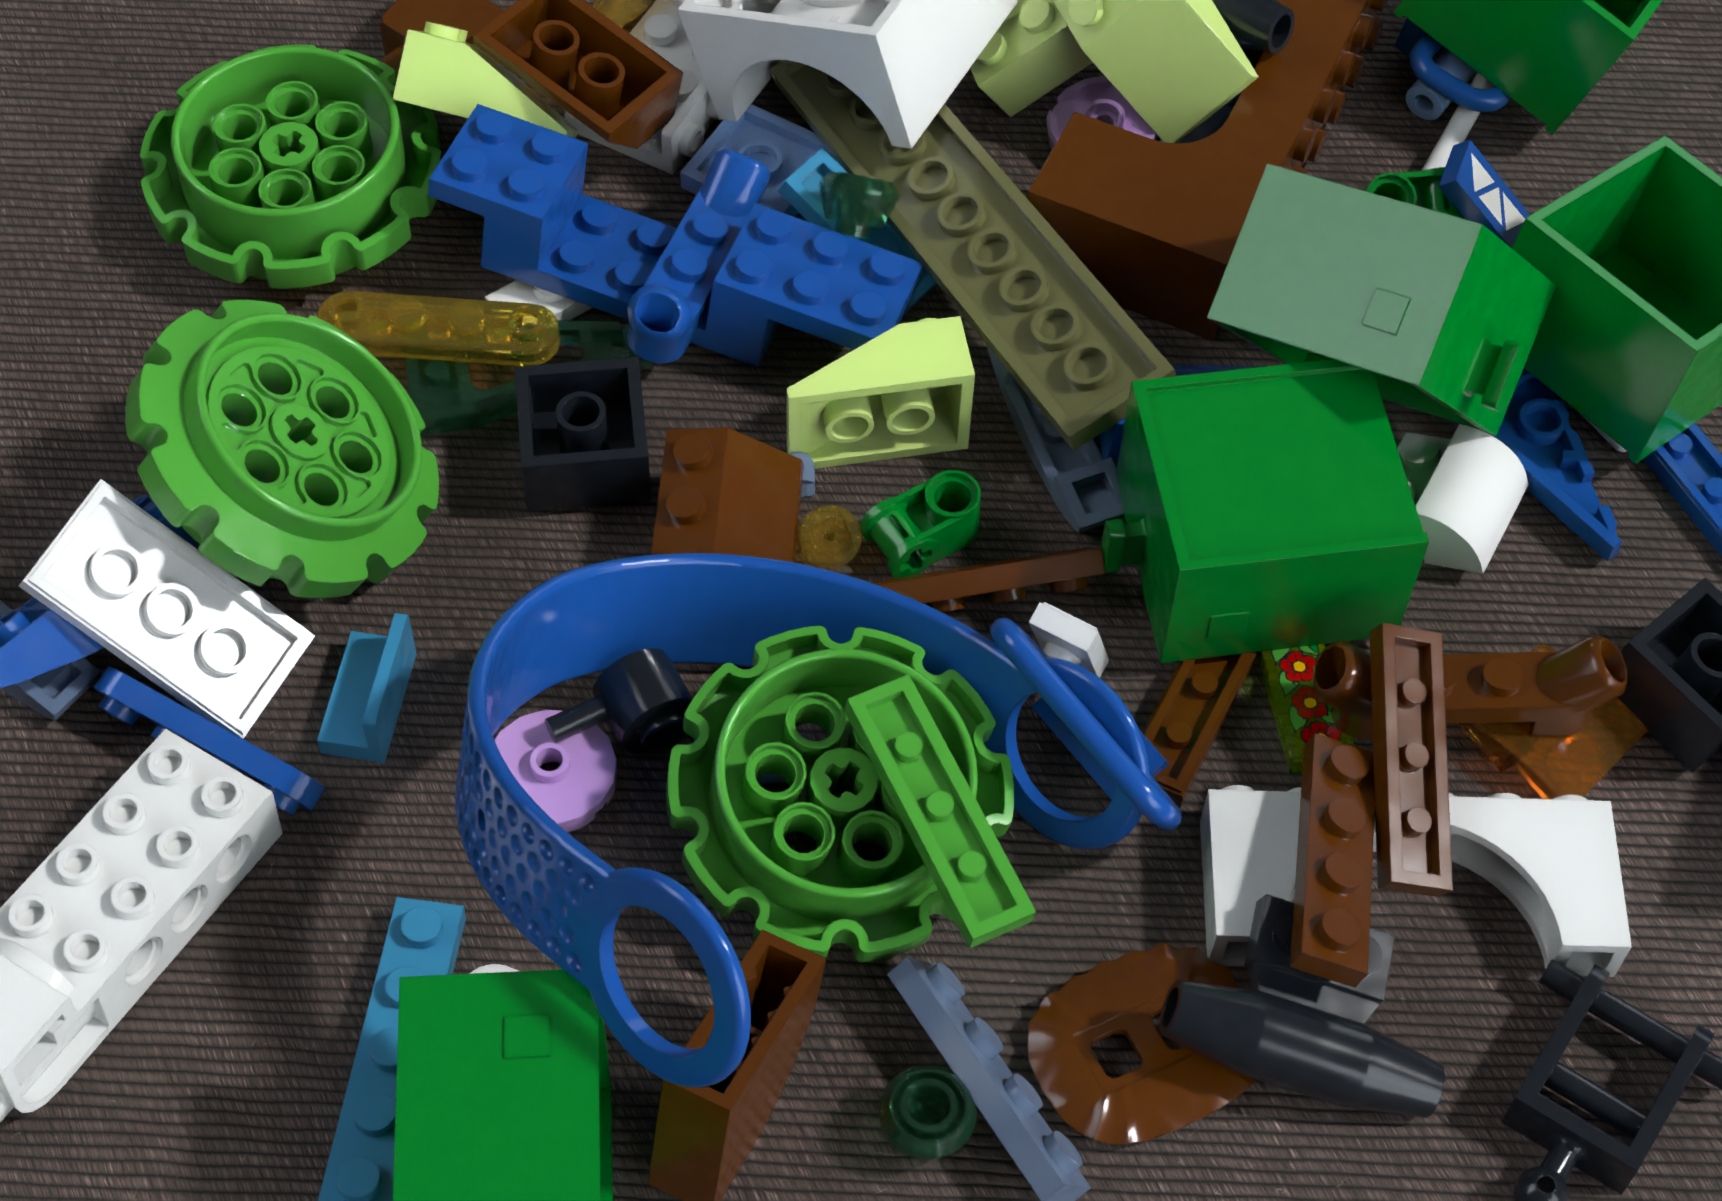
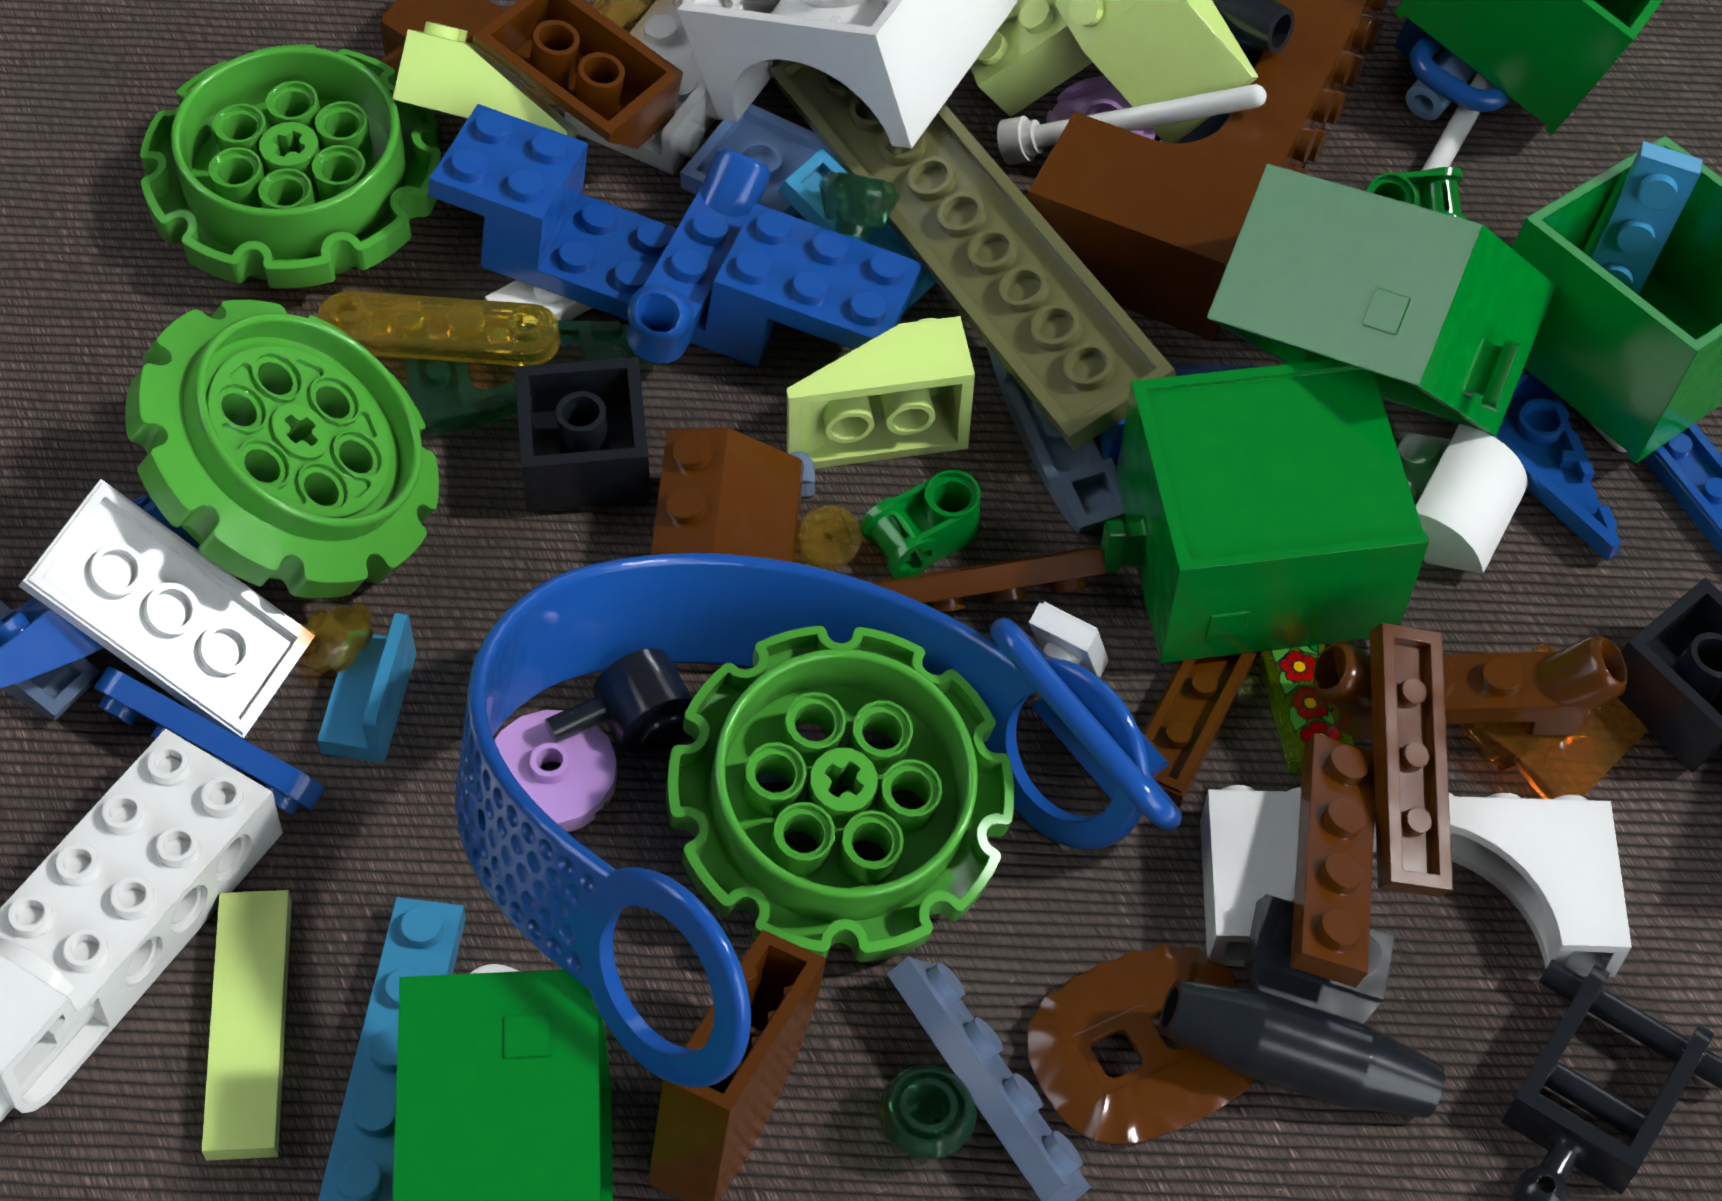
(247, 1026): none -> yellowish green tile
(338, 637): none -> clear yellow plant
(939, 811): bright green plate -> none
(1024, 138): none -> white piece
(1481, 193): blue tile -> none
(1644, 213): none -> dark azure plate

